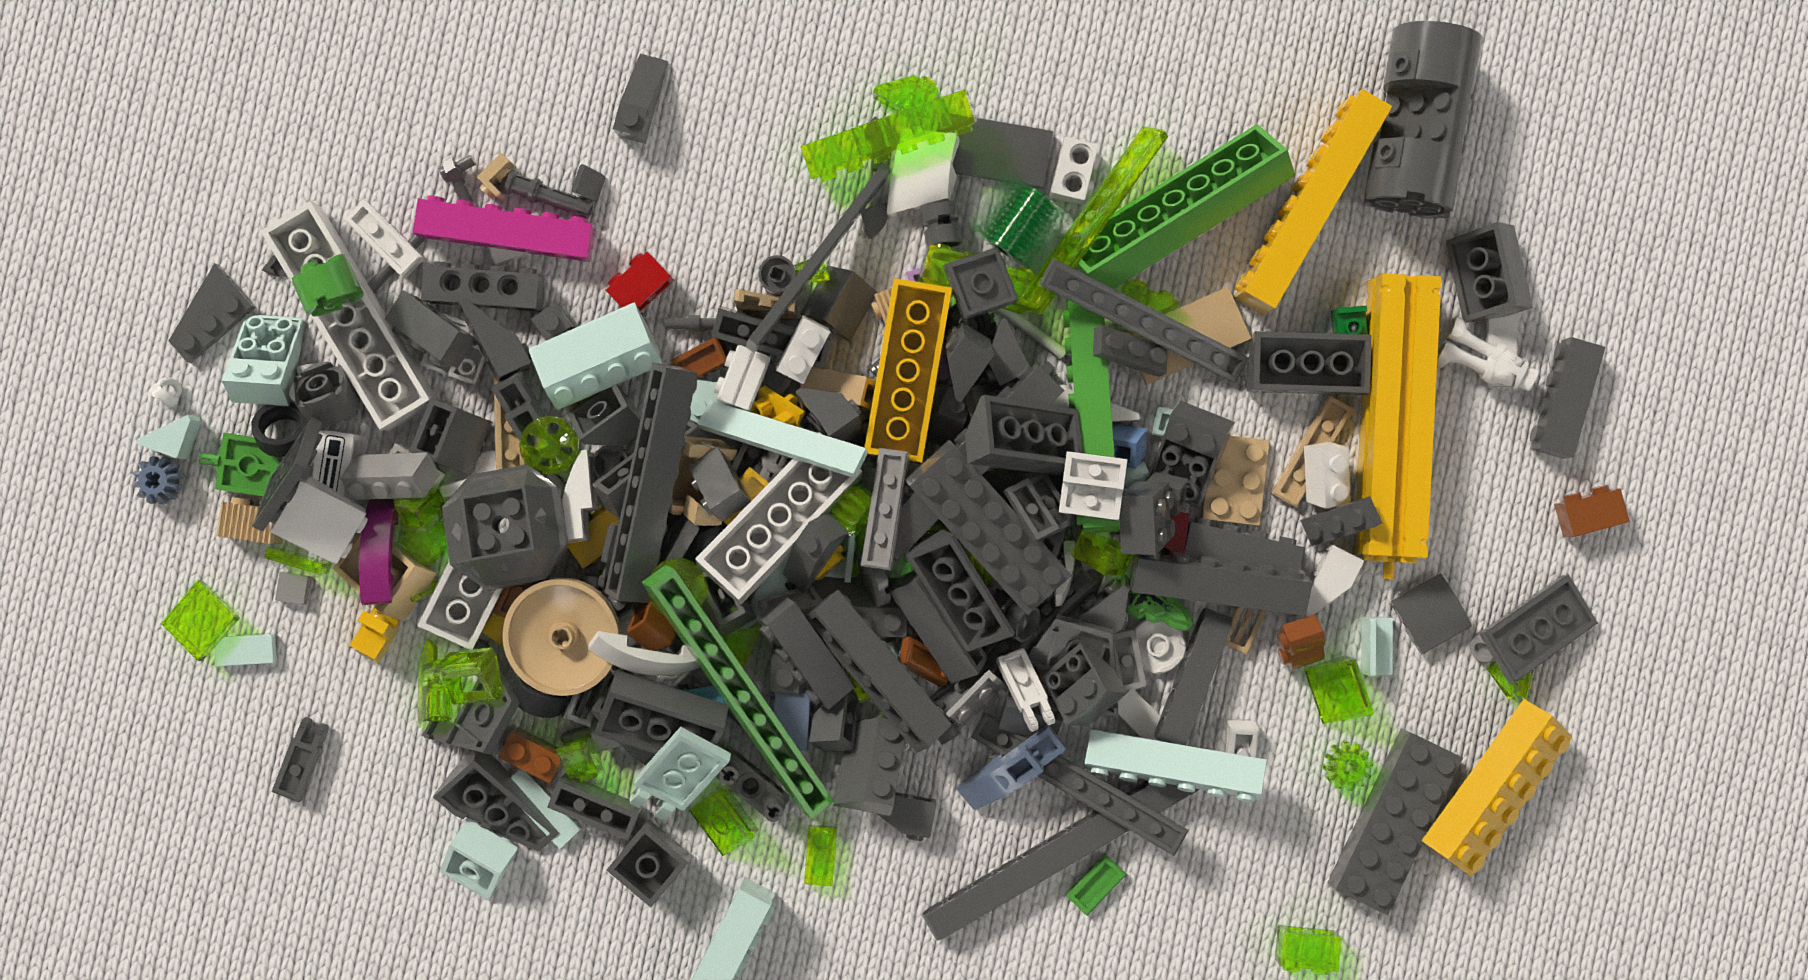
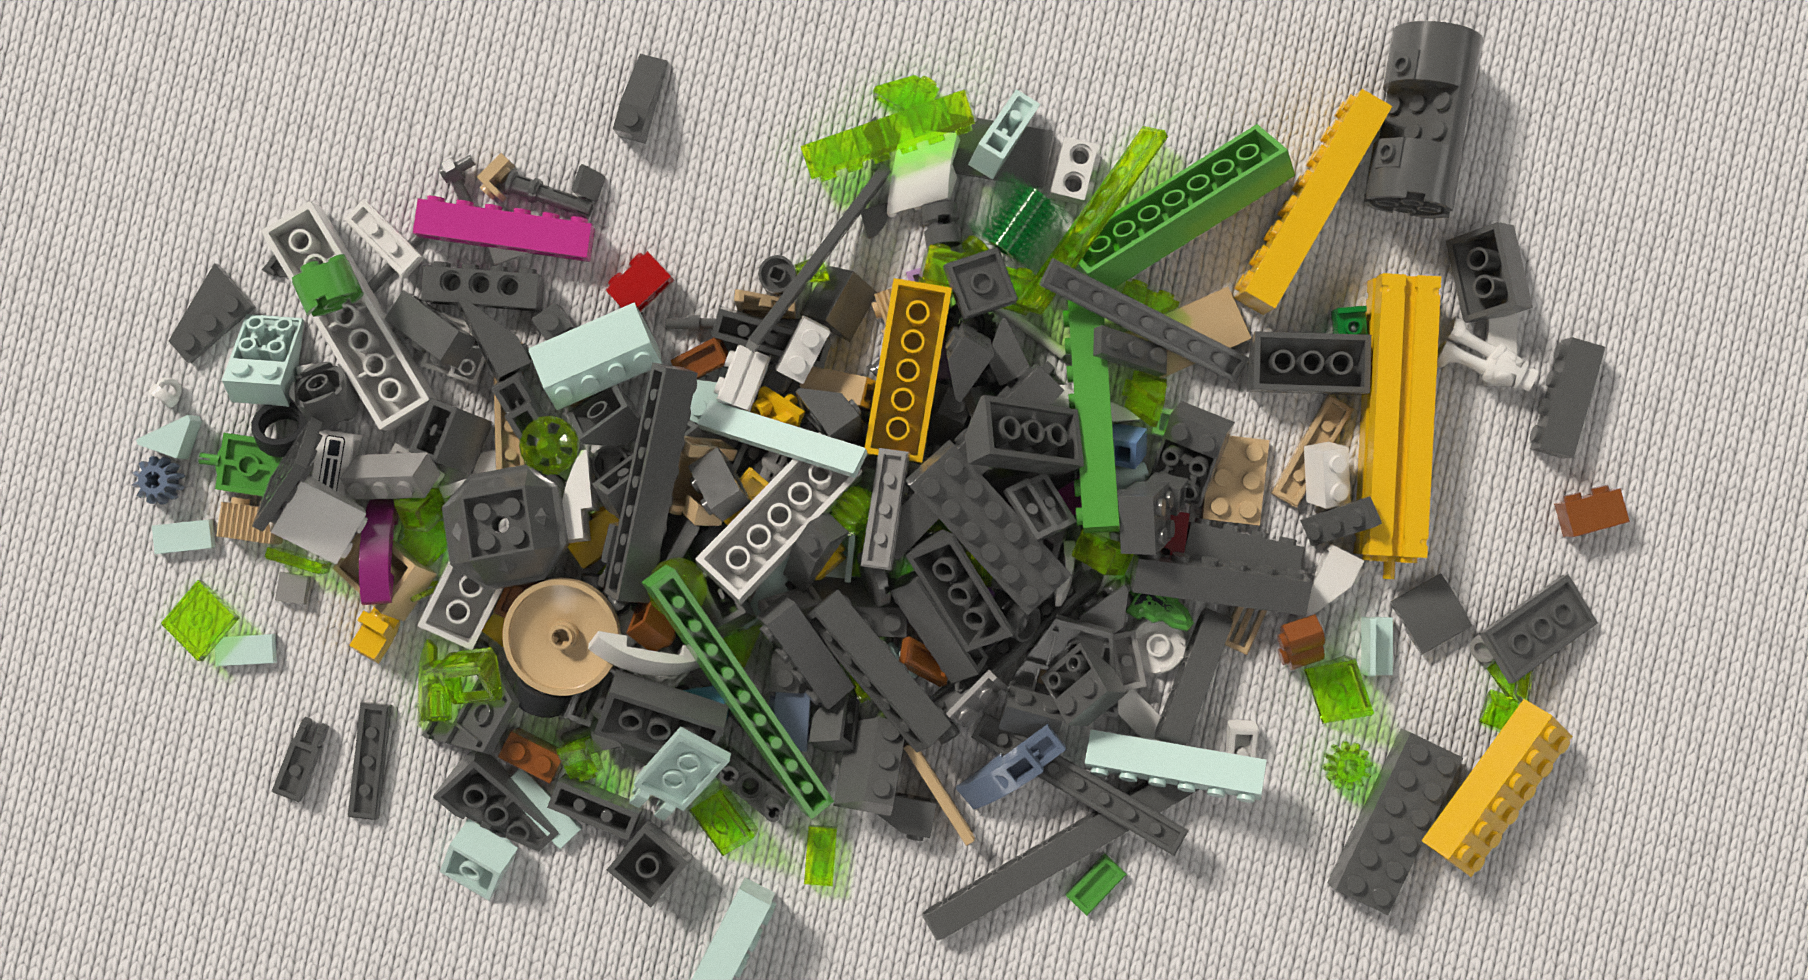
(183, 536): none -> light aqua tile
(369, 760): none -> dark grey tile
(941, 794): none -> tan tile
(974, 244): none -> clear neon green tile
(1003, 134): none -> light aqua slope
(1025, 687): white hinge -> none
(1092, 485): white slope -> none
(1145, 396): none -> clear neon green slope
(1308, 949): clear neon green brick -> none
(1497, 709): none -> clear neon green slope

